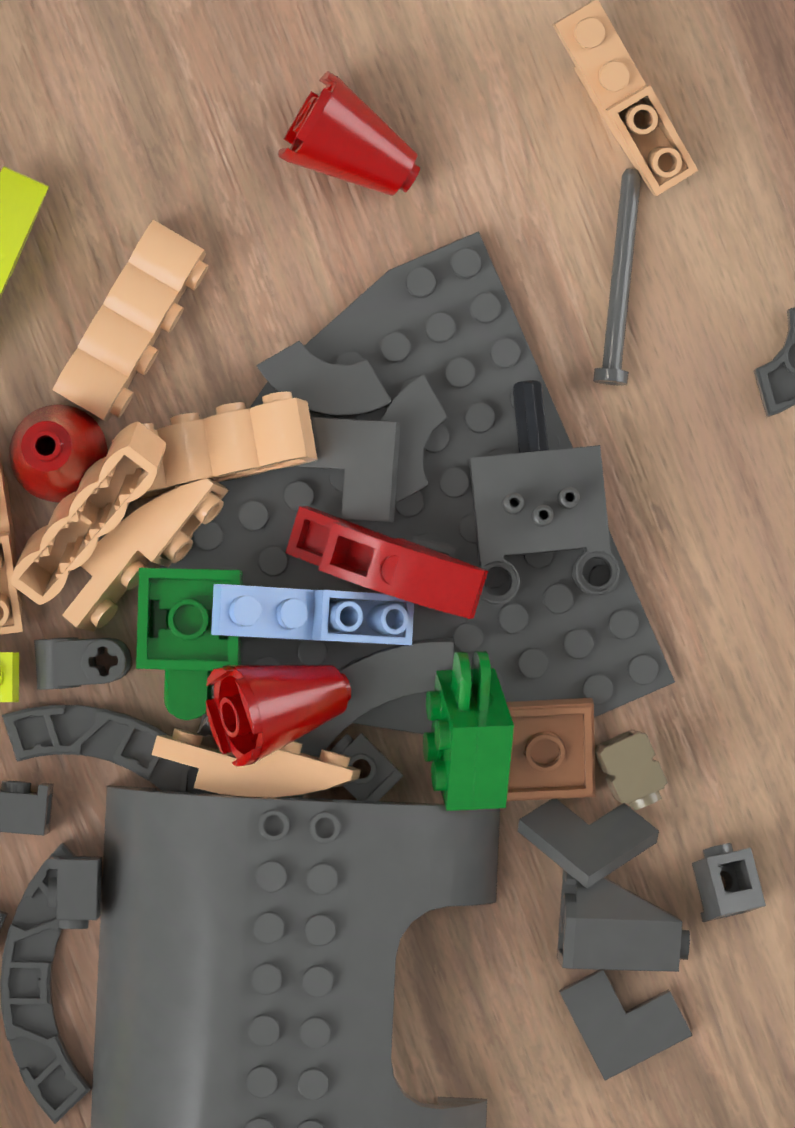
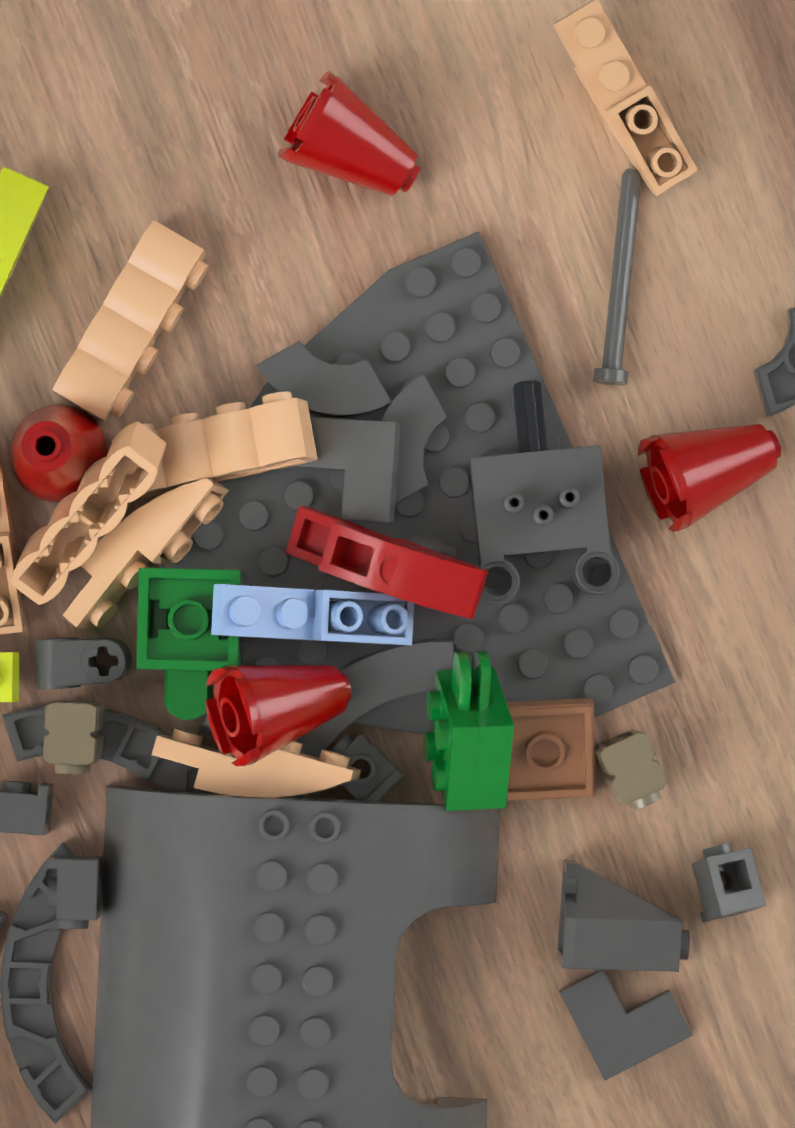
(73, 735): none -> dark tan brick
(586, 849): dark grey tile -> none
(704, 469): none -> red cone

